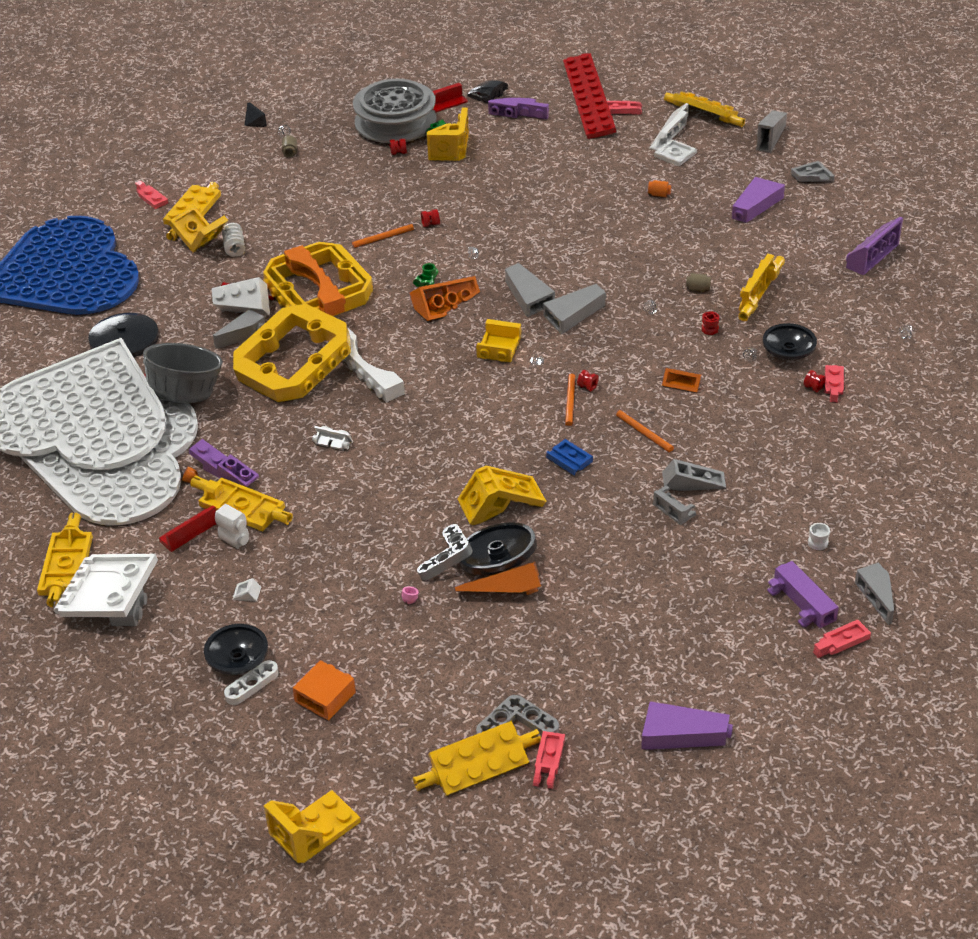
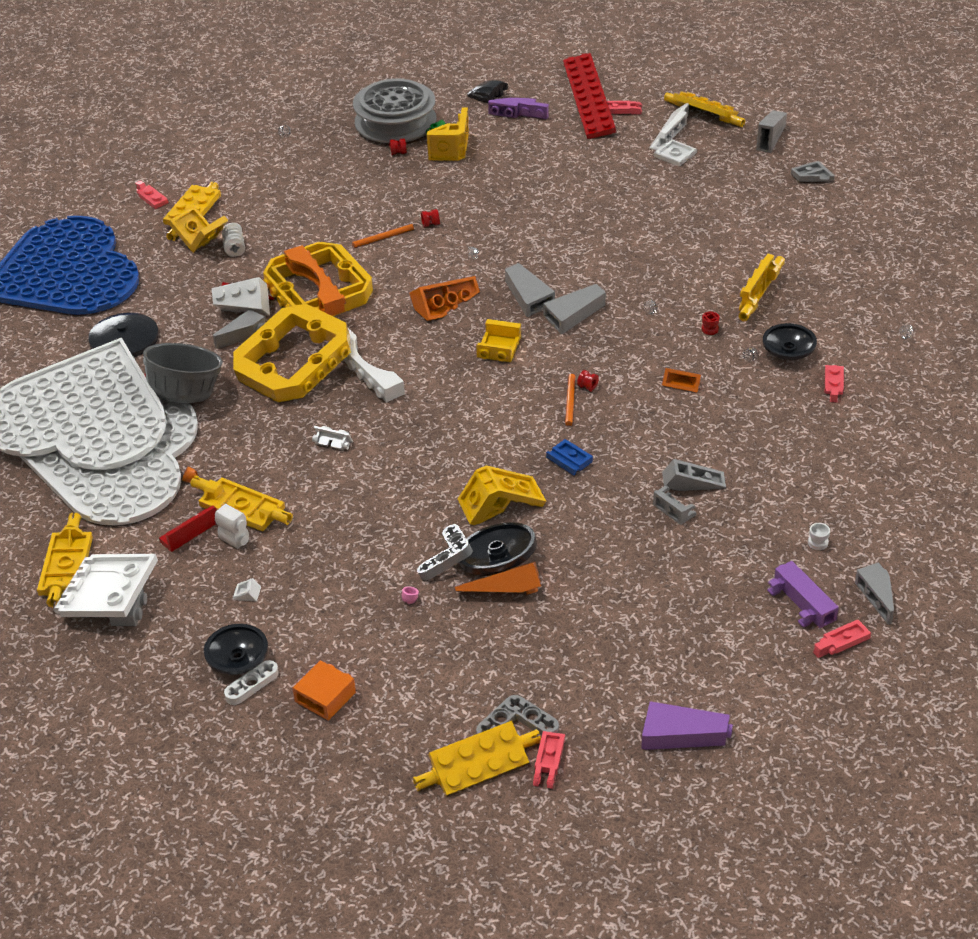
(221, 465): medium lavender slope -> none
(254, 116): black slope -> none
(289, 146): dark tan brick -> none
(312, 829): yellow bracket -> none
(428, 275): green plate -> none
(448, 97): red panel -> none
(539, 361): clear hinge -> none
(643, 430): orange bar -> none
(659, 188): orange brick -> none
(698, 282): dark tan brick -> none
(757, 198): medium lavender slope -> none
(814, 381): red wheel -> none
(875, 247): medium lavender slope -> none

